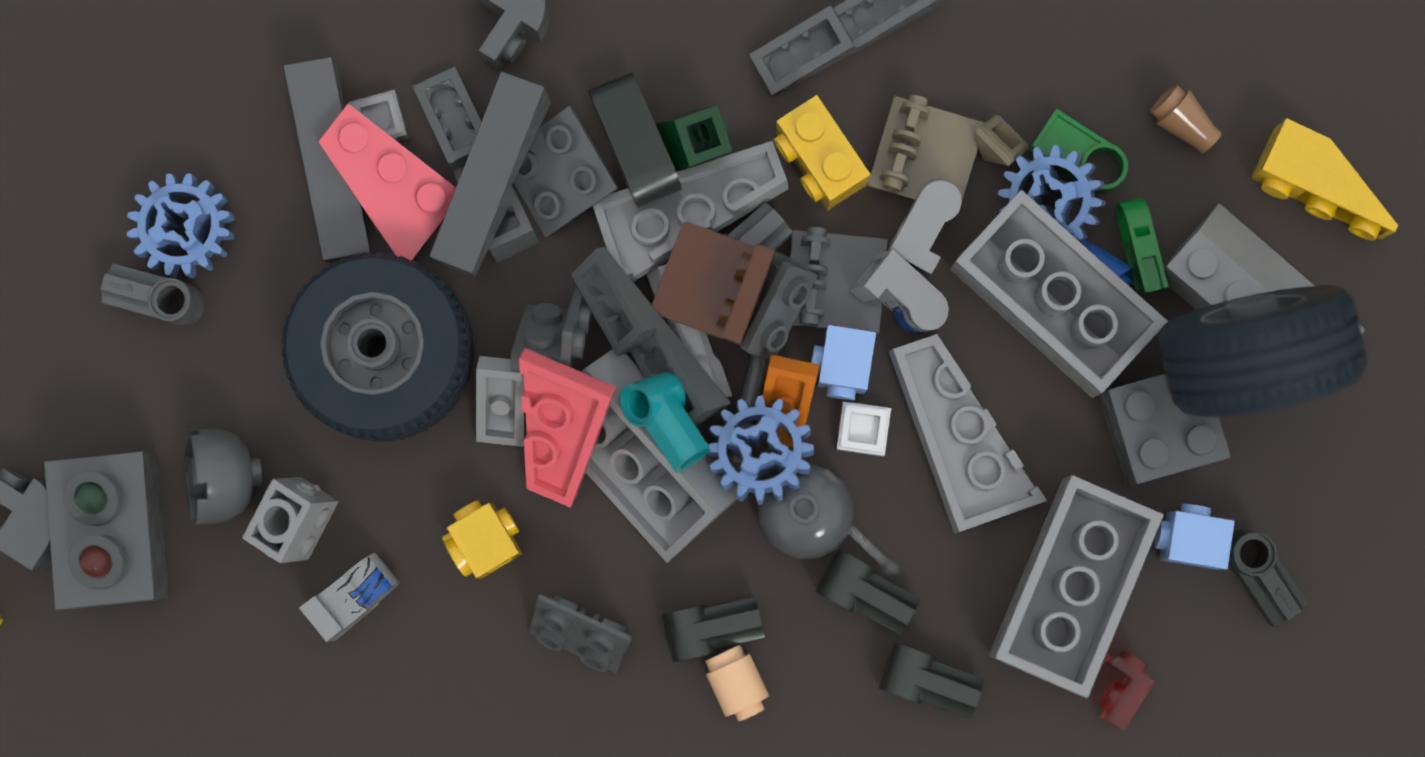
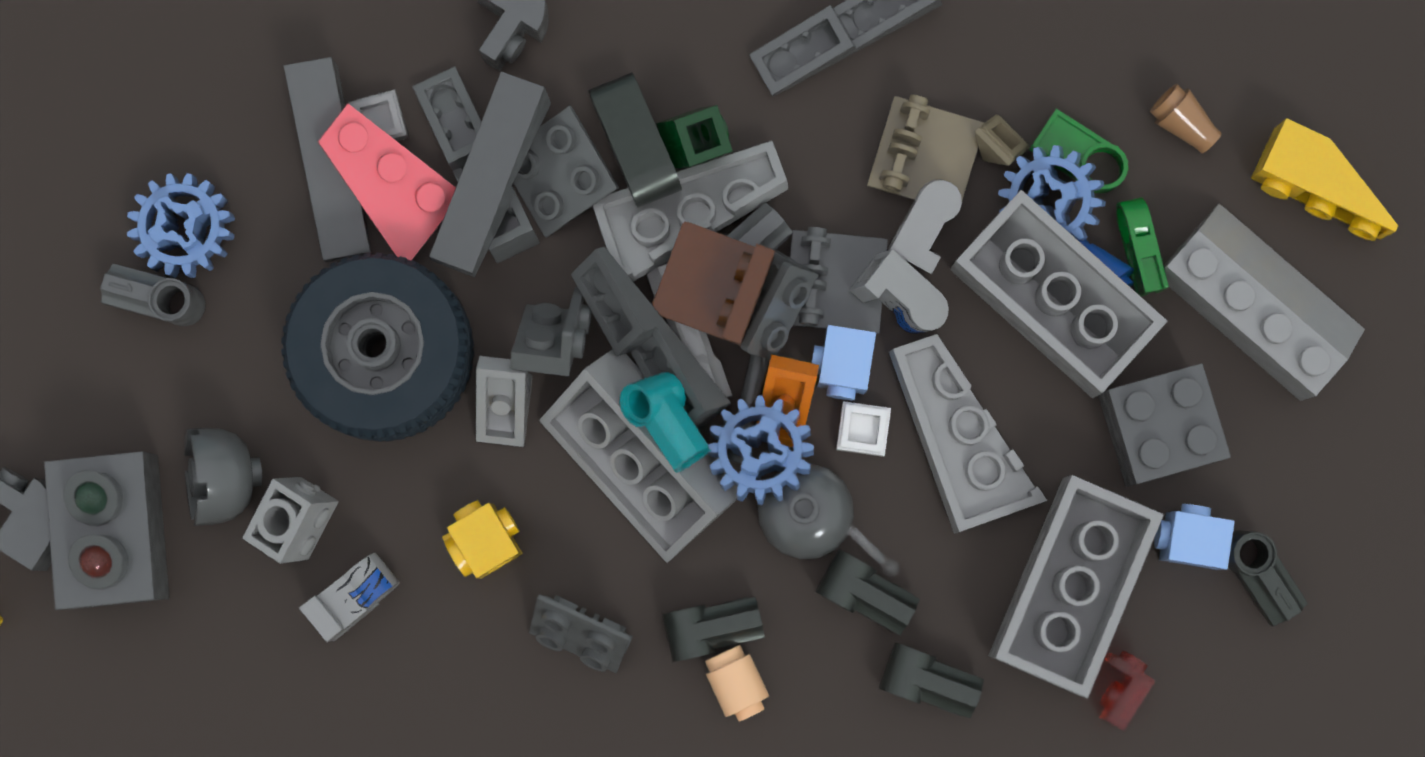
(562, 424): coral wing -> none
(821, 153): yellow brick -> none
(1263, 351): black wheel -> none

